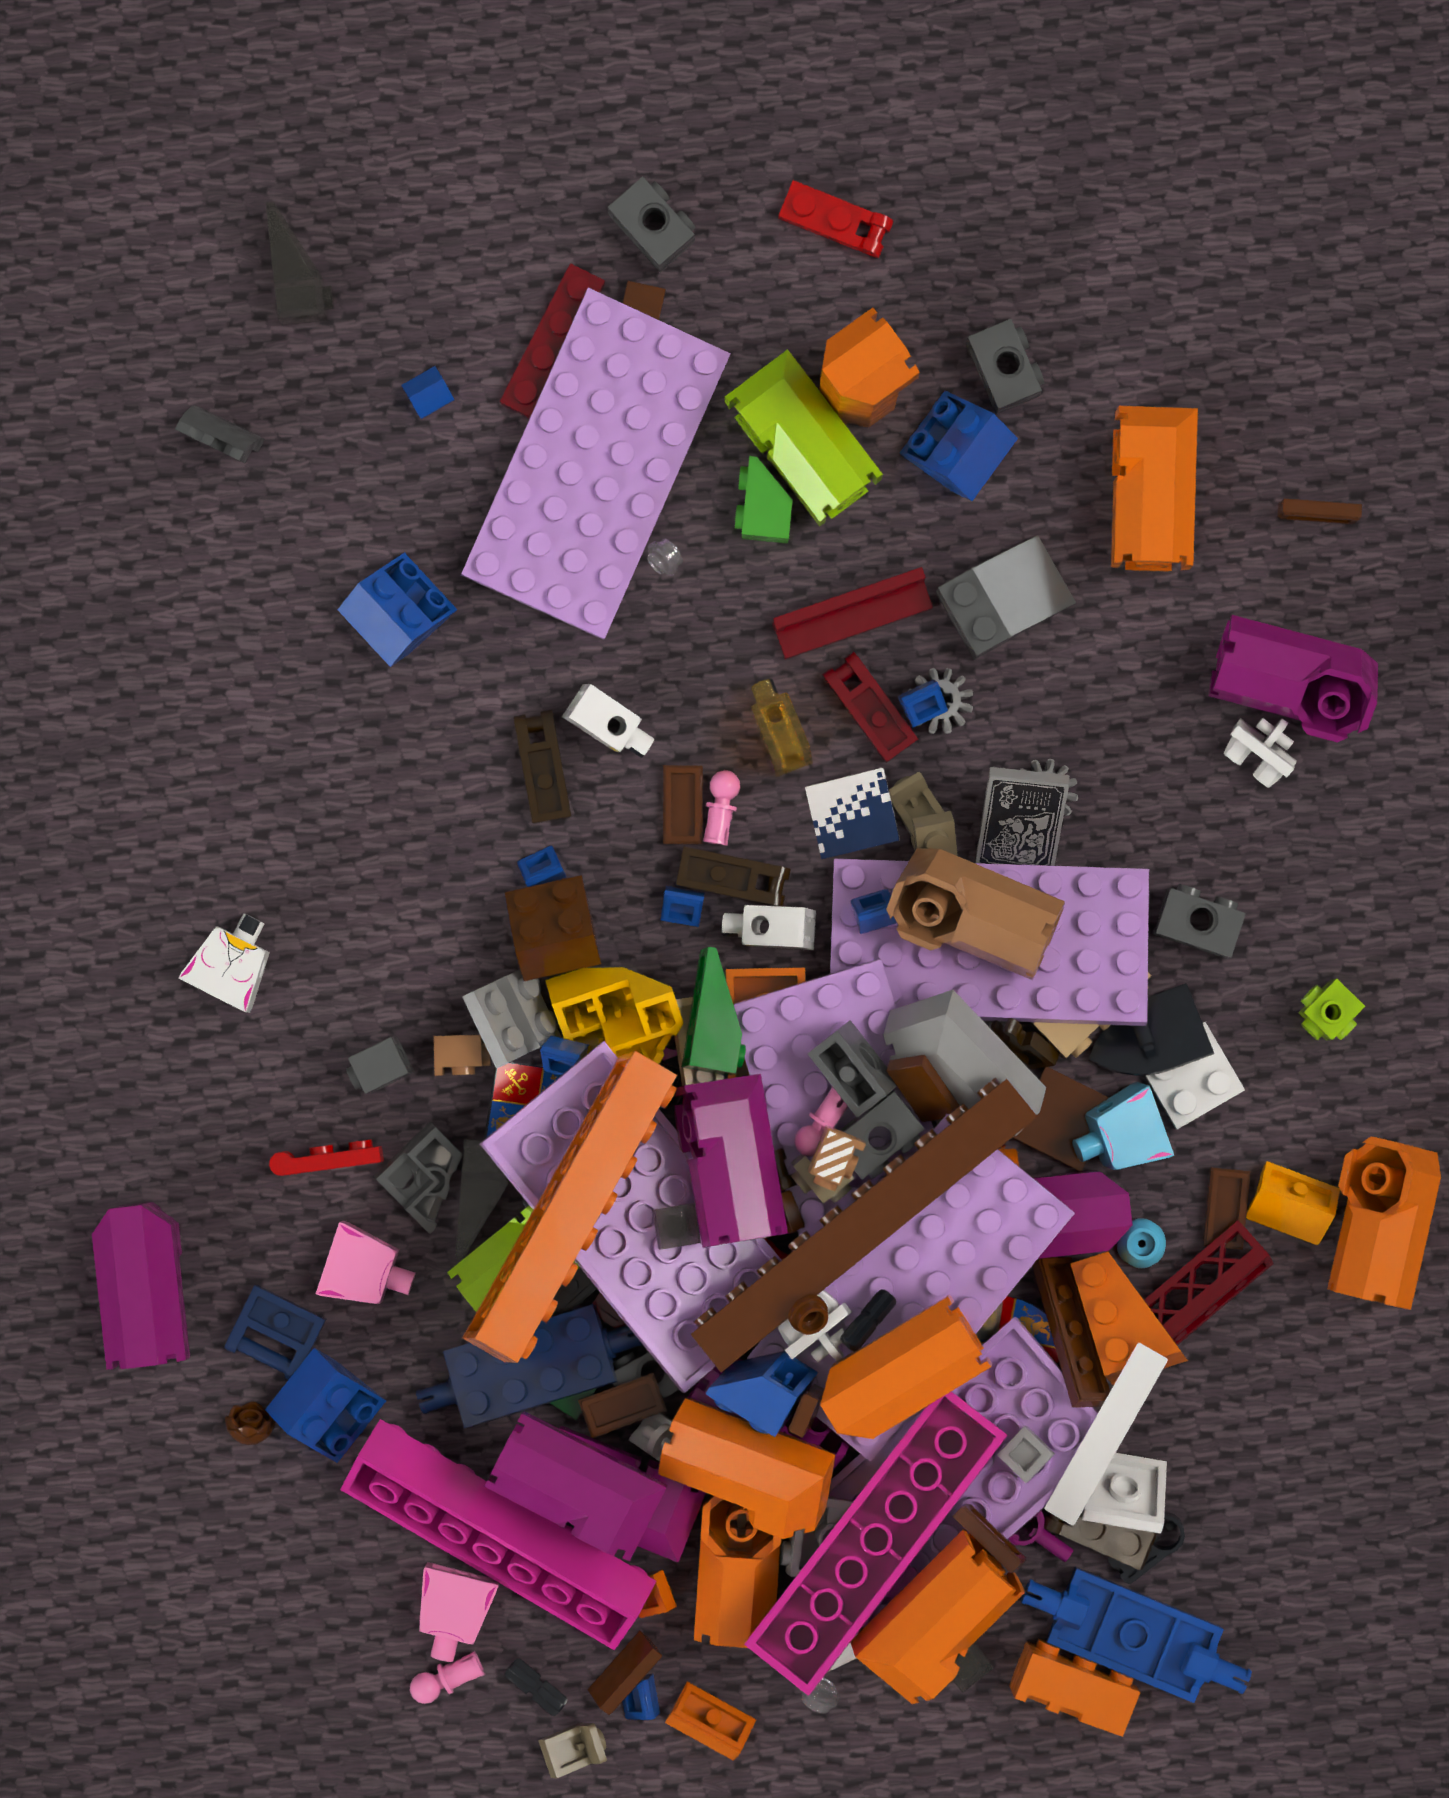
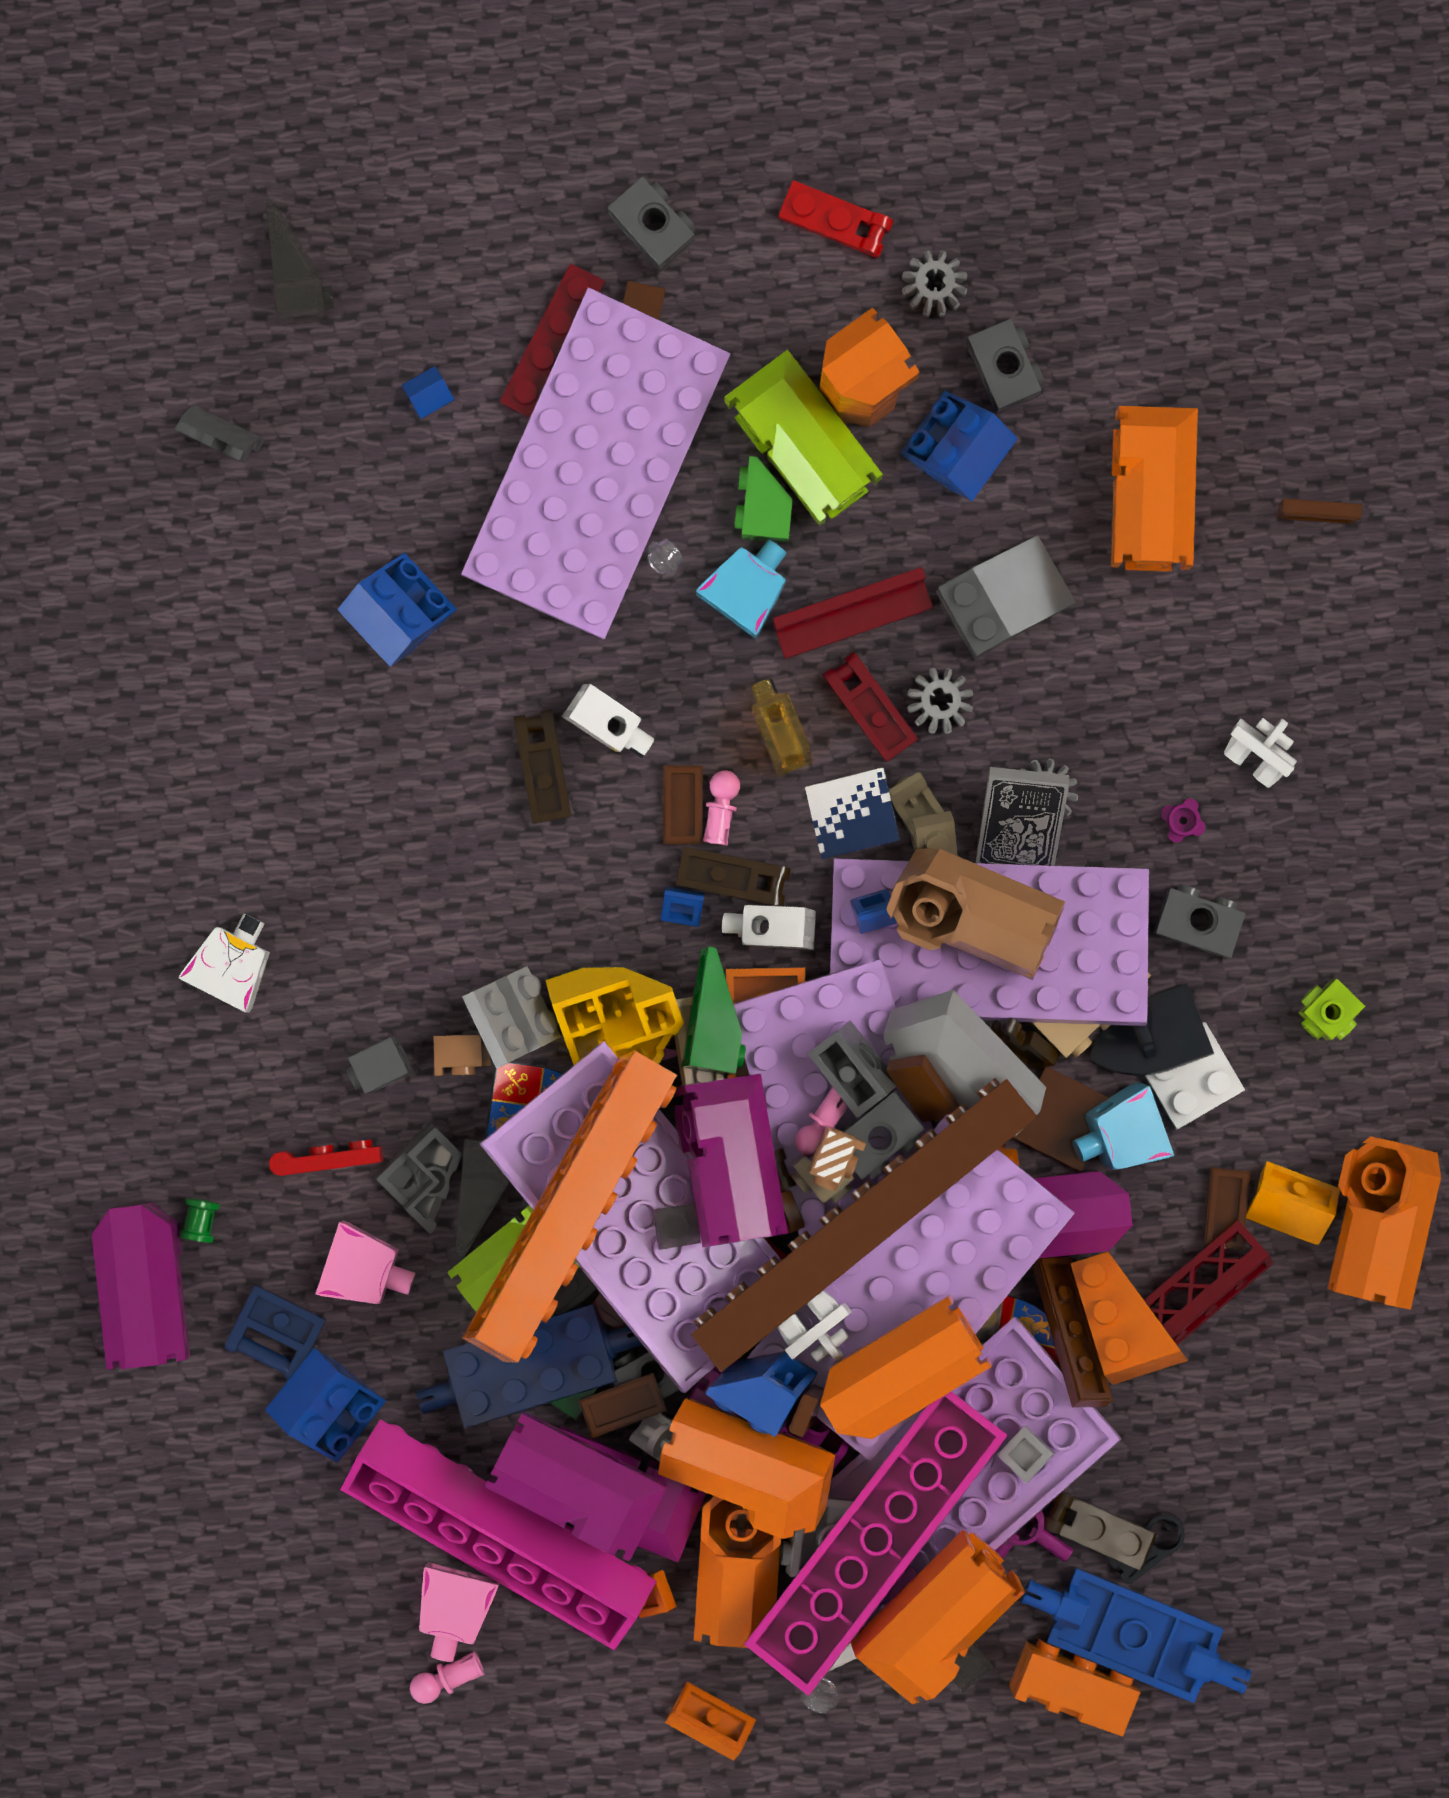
(199, 1220): none -> green bush
(249, 1423): reddish brown plate -> none
(529, 1681): black piece -> none
(541, 867): blue slope -> none
(552, 928): reddish brown brick -> none
(561, 1054): blue slope -> none
(573, 1749): dark tan bracket -> none
(624, 1673): reddish brown tile -> none
(642, 1701): blue slope -> none
(746, 587): none -> medium azure torso
(808, 1314): reddish brown plate -> none
(866, 1322): black piece -> none
(923, 703): blue slope -> none
(949, 288): none -> light grey gear
(990, 1537): reddish brown tile -> none
(1106, 1434): white sticker -> none
(1130, 1494): white plate -> none
(1154, 1244): medium azure plate -> none
(1193, 825): none -> magenta plate
(1297, 677): magenta brick -> none

